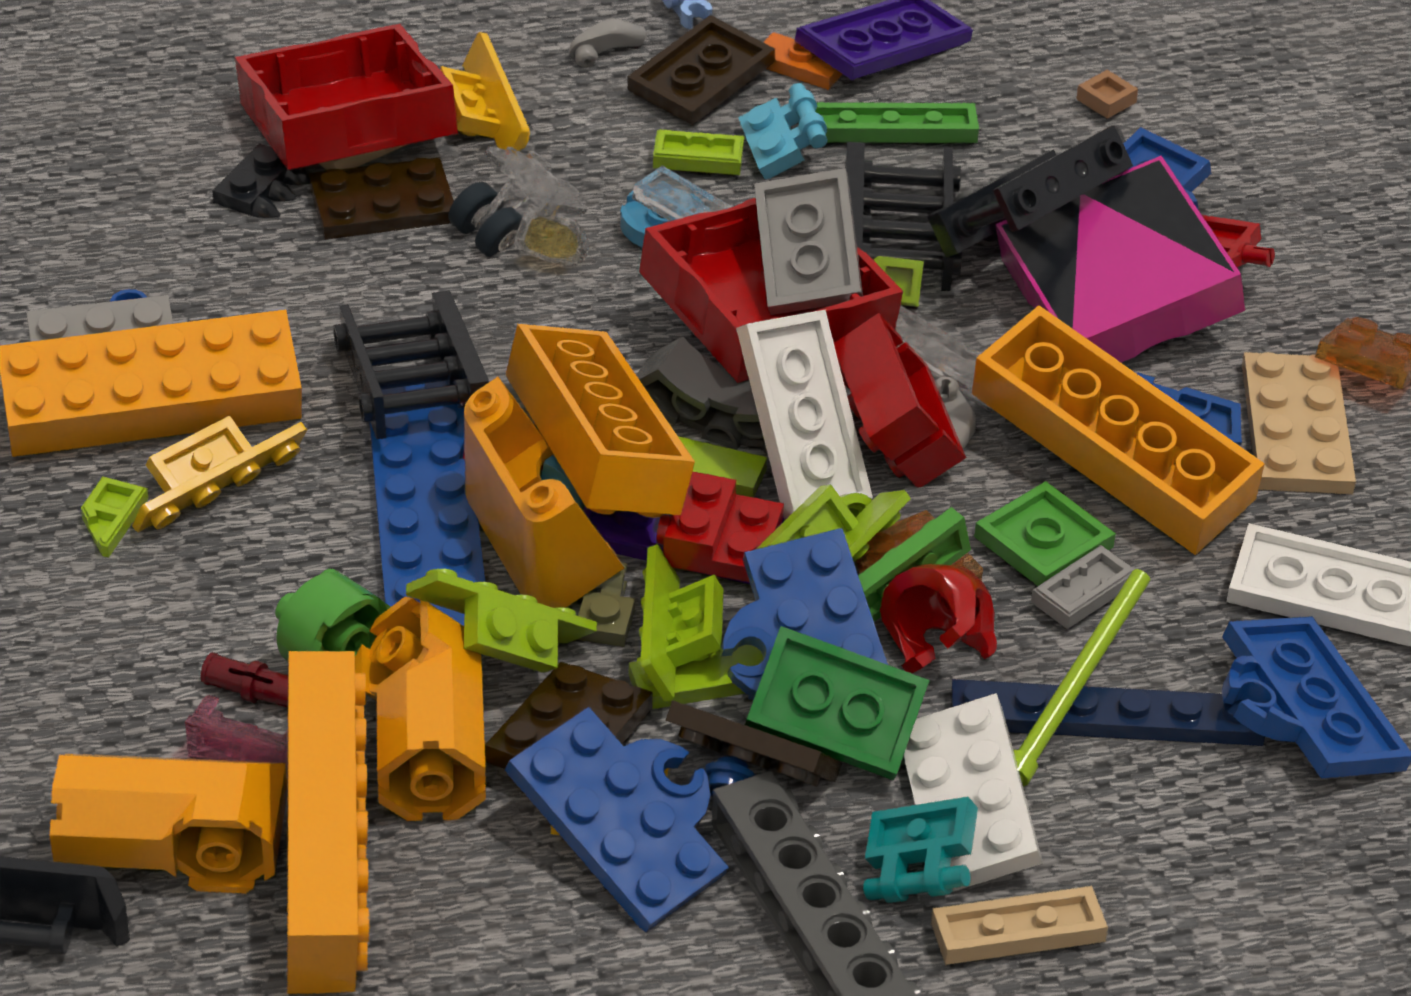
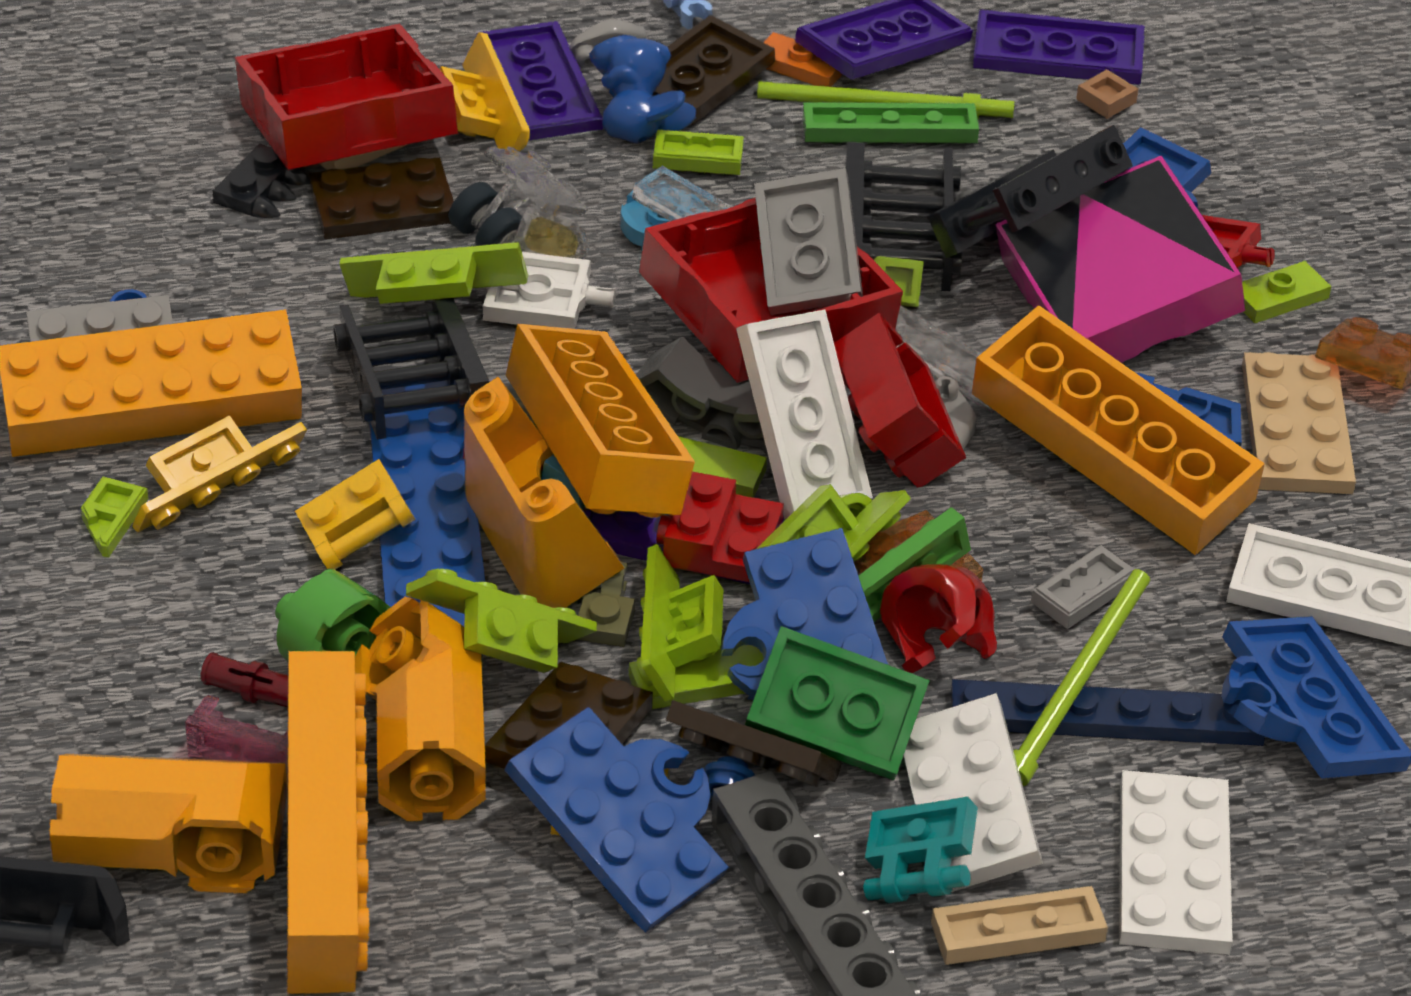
(354, 514): none -> yellow plate
(434, 272): none -> lime bracket
(546, 80): none -> dark purple tile
(551, 297): none -> white plate
(632, 73): none -> blue animal
(770, 132): medium azure plate -> none
(814, 93): none -> lime bar
(1042, 533): bright green plate -> none
(1058, 46): none -> dark purple tile
(1175, 862): none -> white plate
(1283, 291): none -> lime plate

